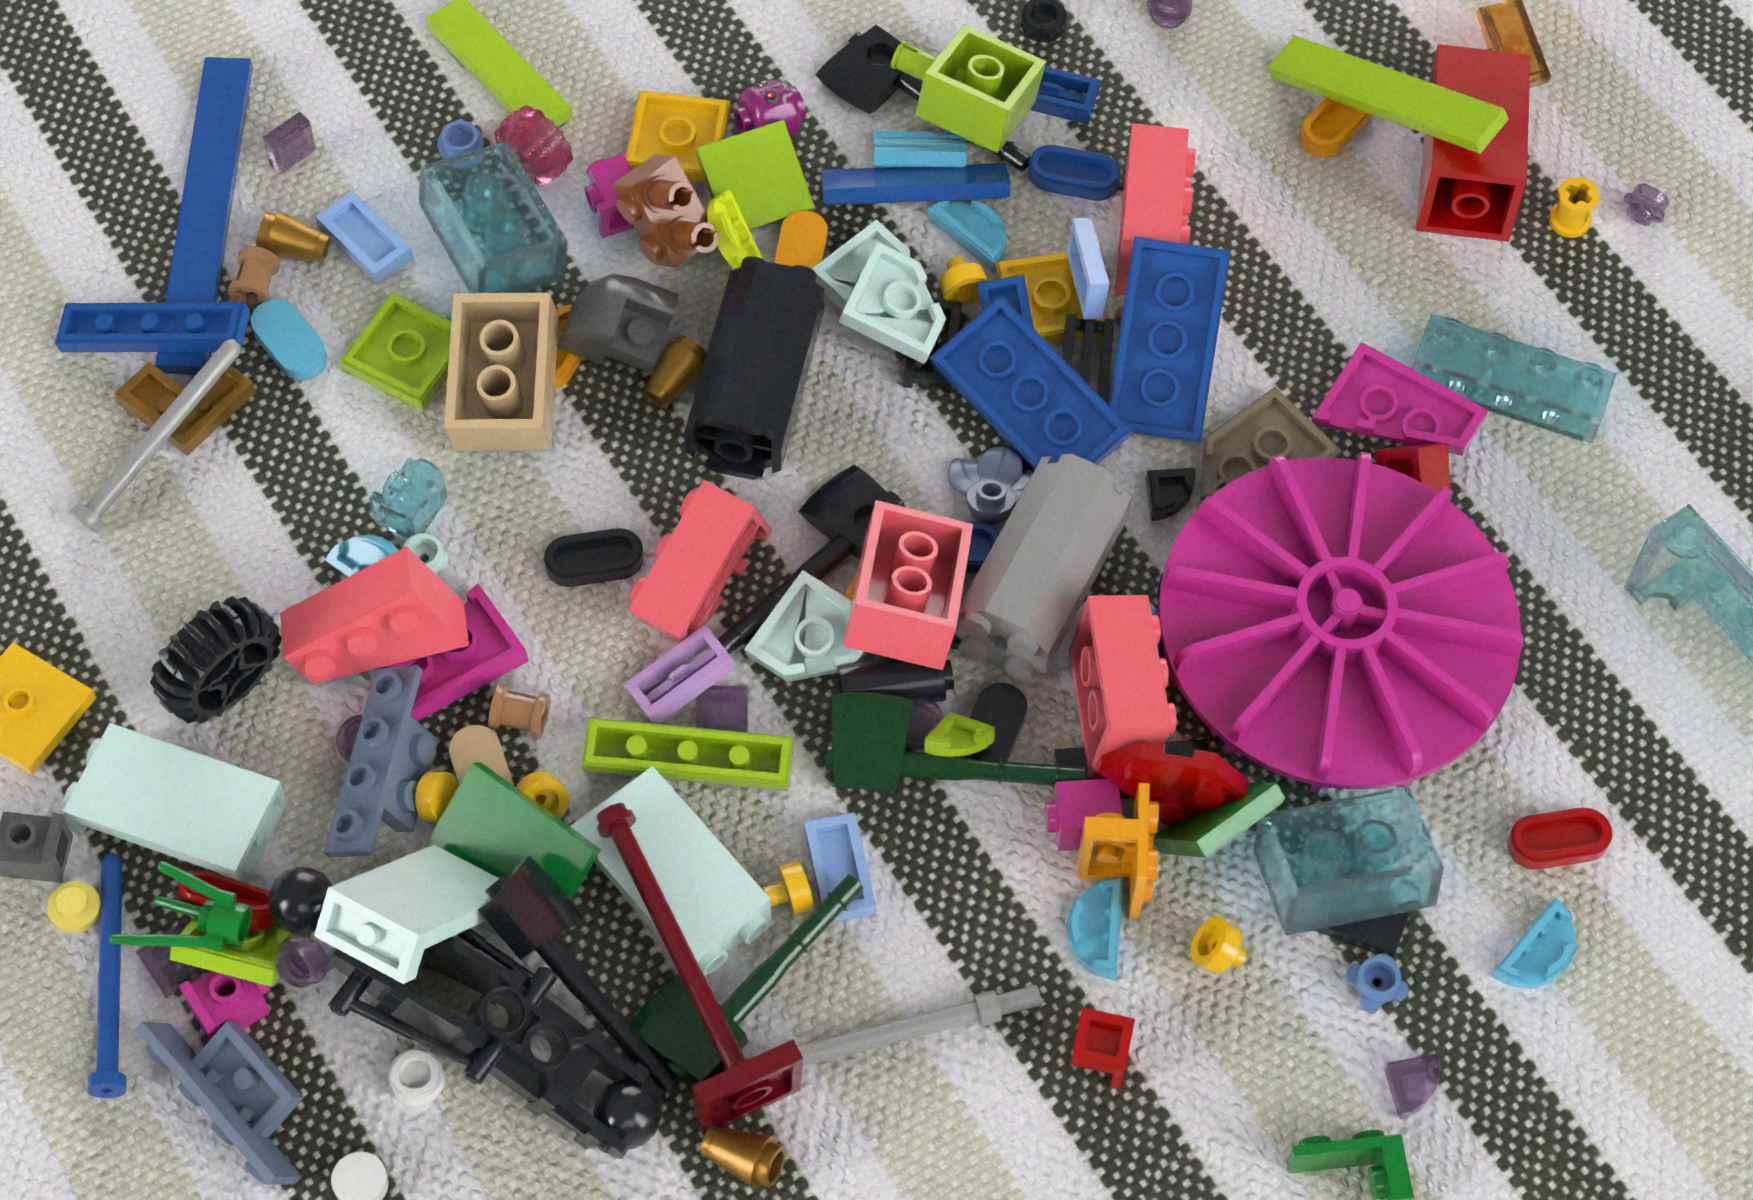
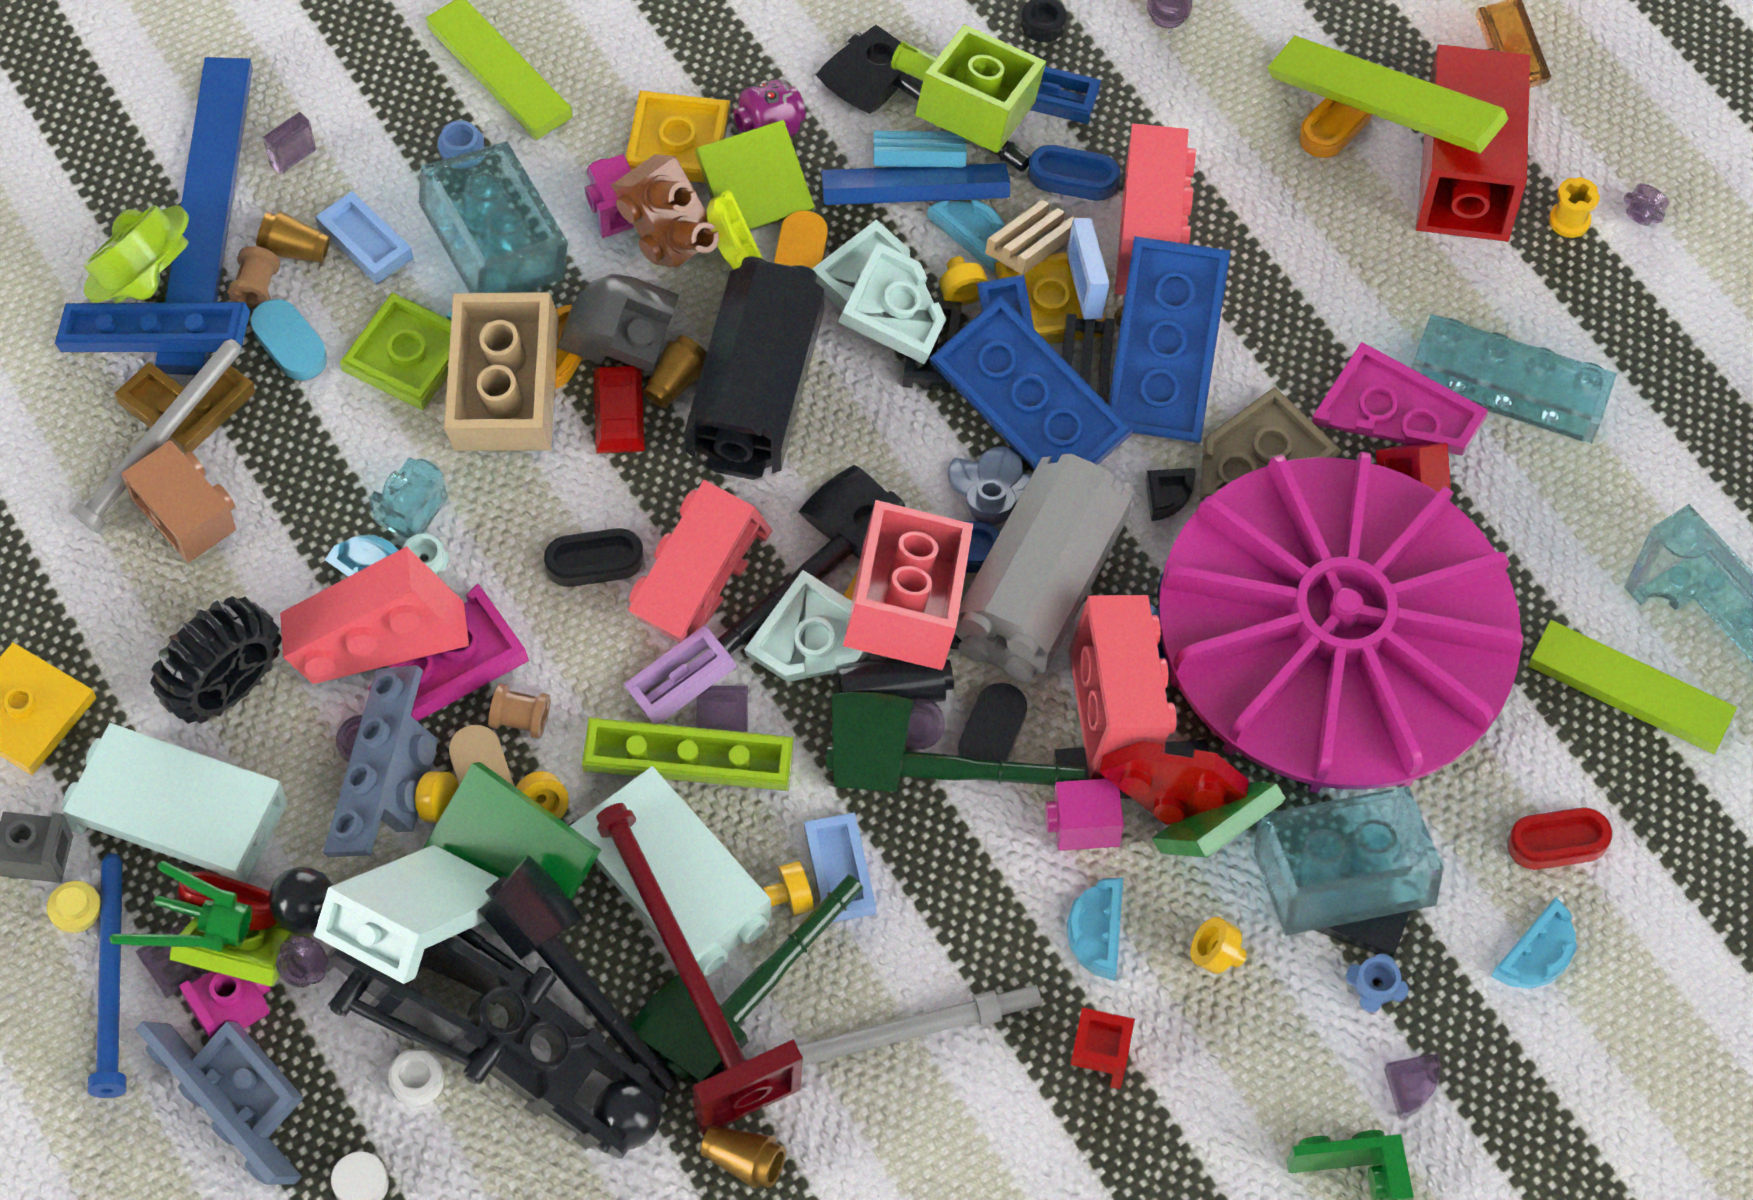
(136, 254): none -> lime piece
(180, 500): none -> nougat brick
(536, 144): clear pink gear -> none
(618, 409): none -> red tile
(958, 736): lime tile -> none
(1024, 233): none -> tan tile
(1123, 849): light orange bracket -> none
(1632, 687): none -> lime tile

